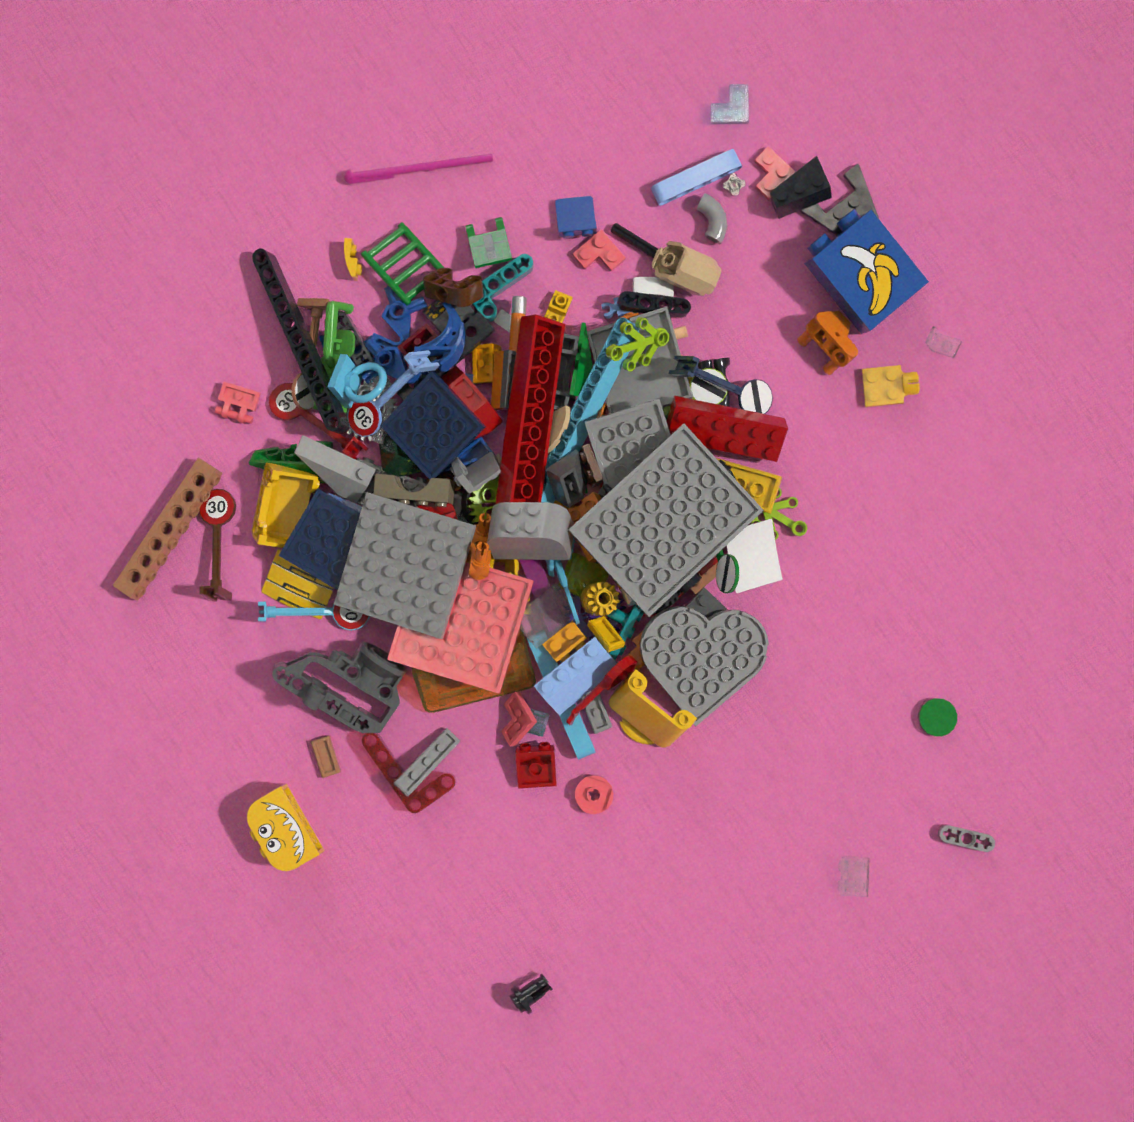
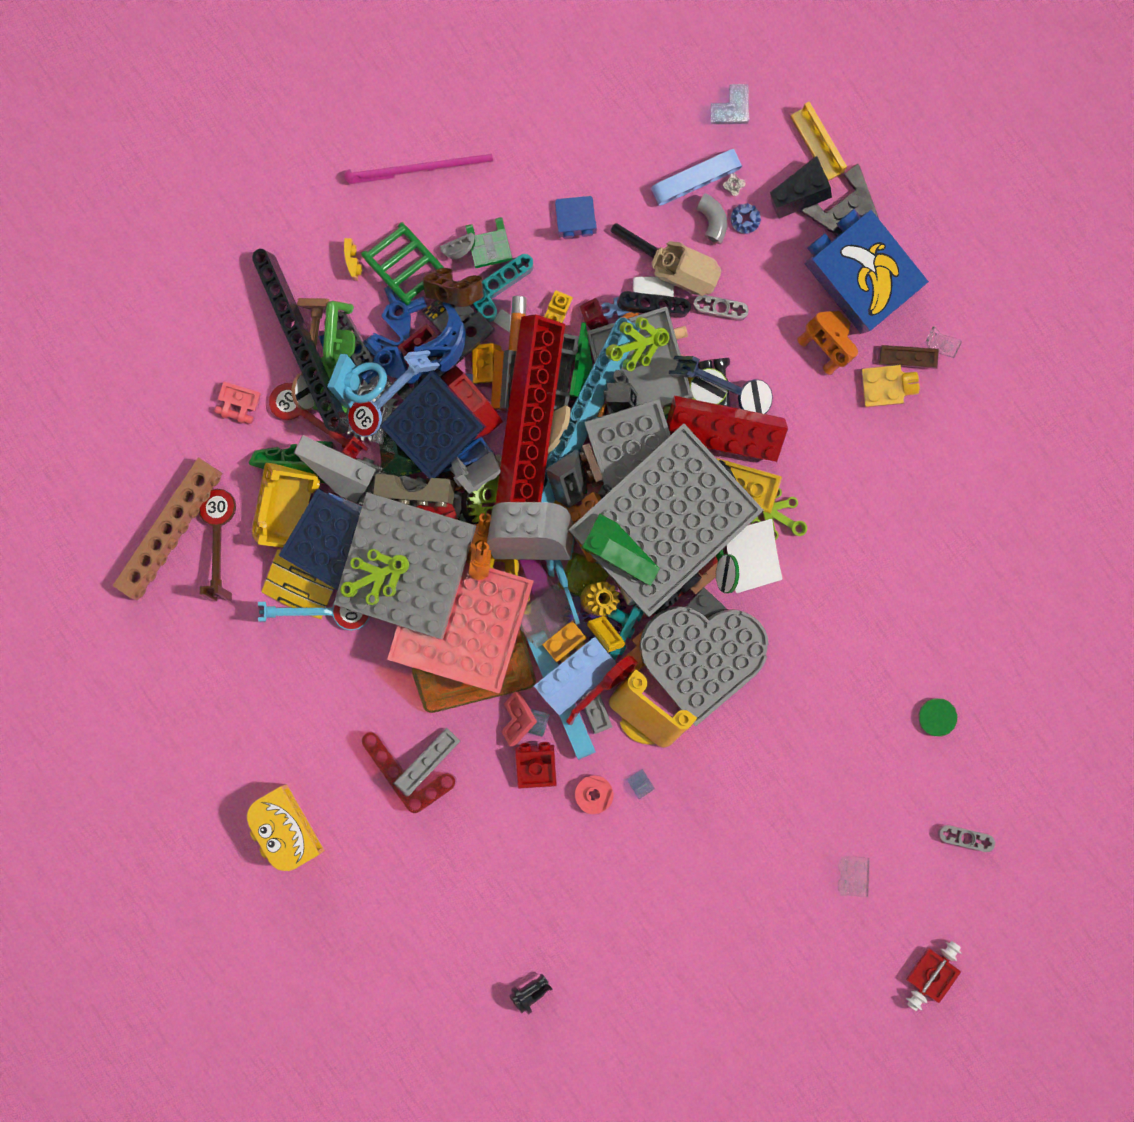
(325, 756): nougat tile -> none
(372, 674): dark grey piece -> none
(378, 575): none -> lime plant
(458, 247): none -> light grey tile
(593, 314): none -> dark red bracket
(599, 247): coral plate -> none
(618, 549): none -> green wedge
(620, 394): none -> black brick
(640, 784): none -> clear light blue slope
(714, 312): none -> light grey beam
(746, 227): none -> blue gear
(776, 170): coral plate -> none
(818, 141): none -> yellow fence
(909, 356): none -> reddish brown tile
(933, 975): none -> red plate

